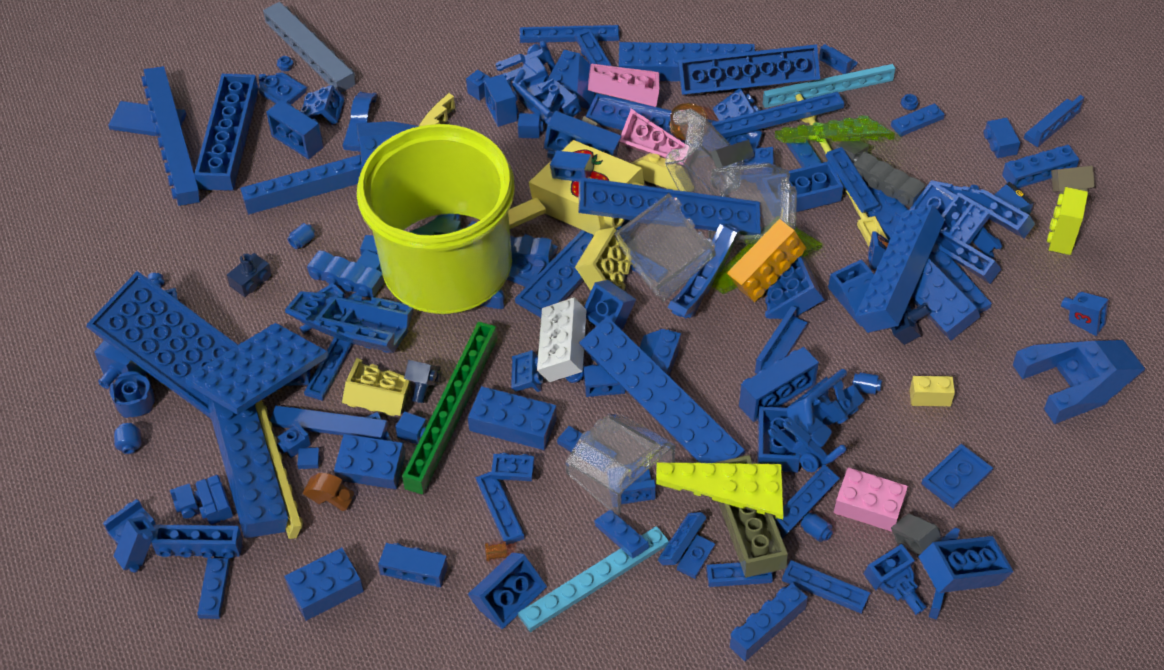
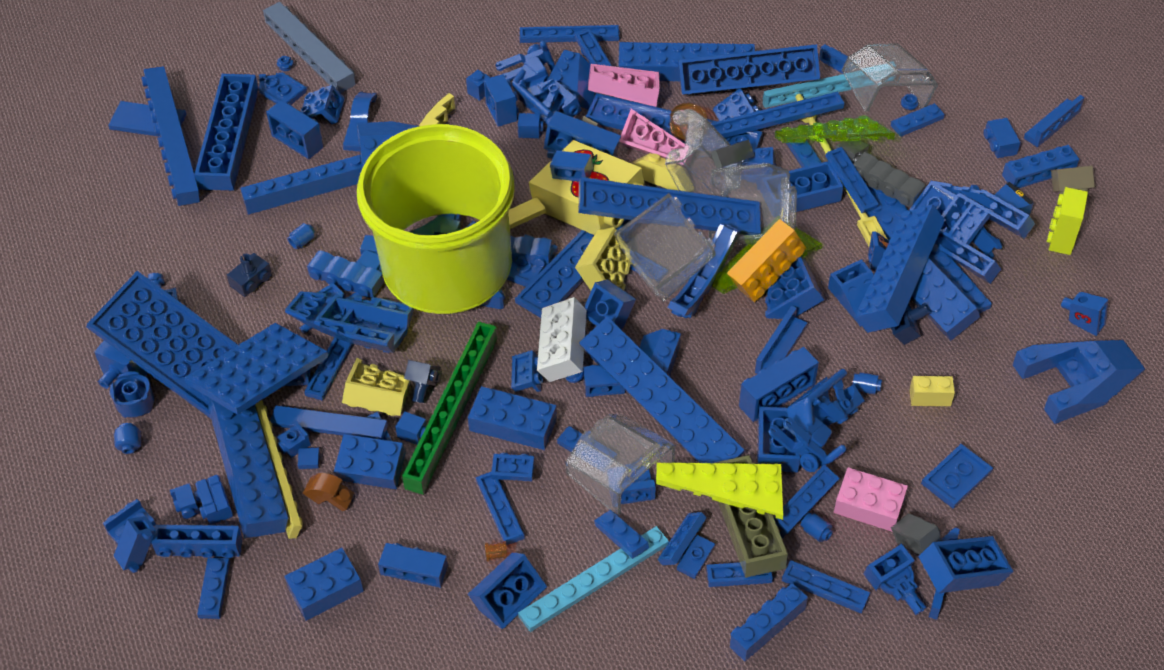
(887, 66): none -> clear windscreen

